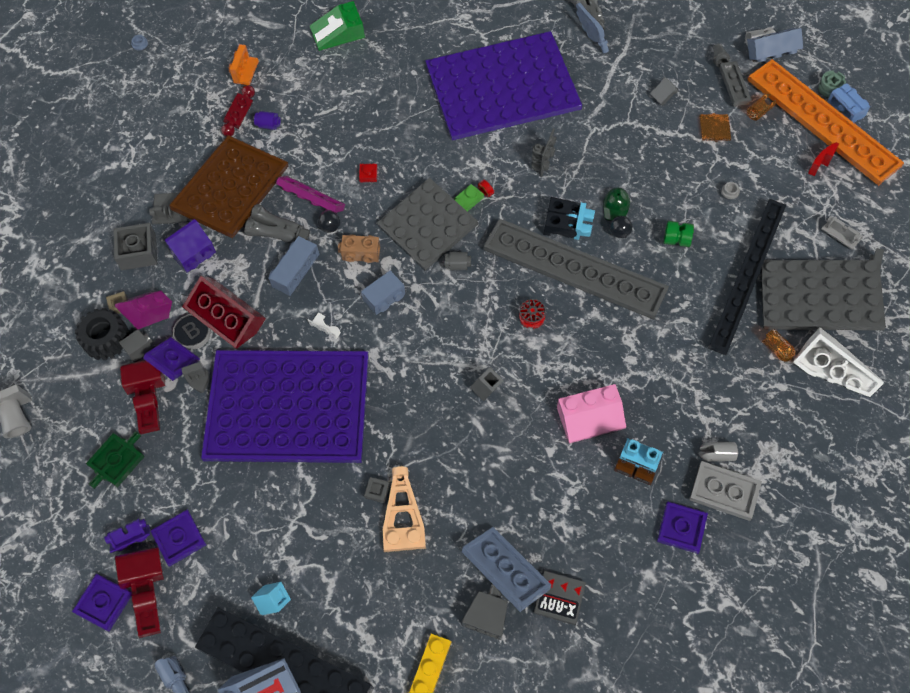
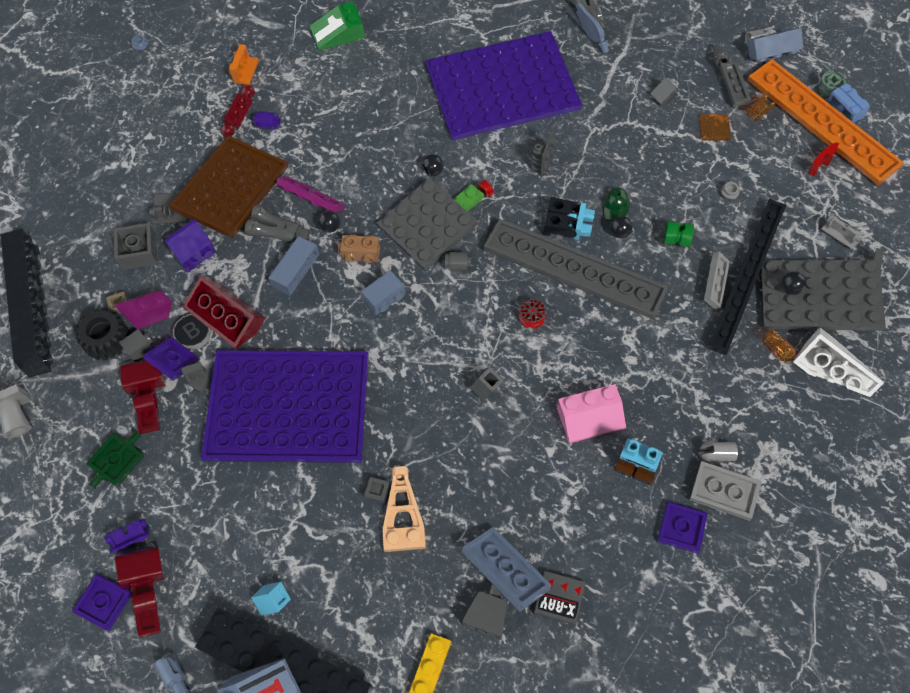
(25, 303): none -> black brick
(178, 538): dark purple tile -> none
(319, 323): white piece -> none
(368, 172): red plate -> none
(433, 165): none -> black piece
(716, 280): none -> light grey plate
(793, 282): none -> black piece

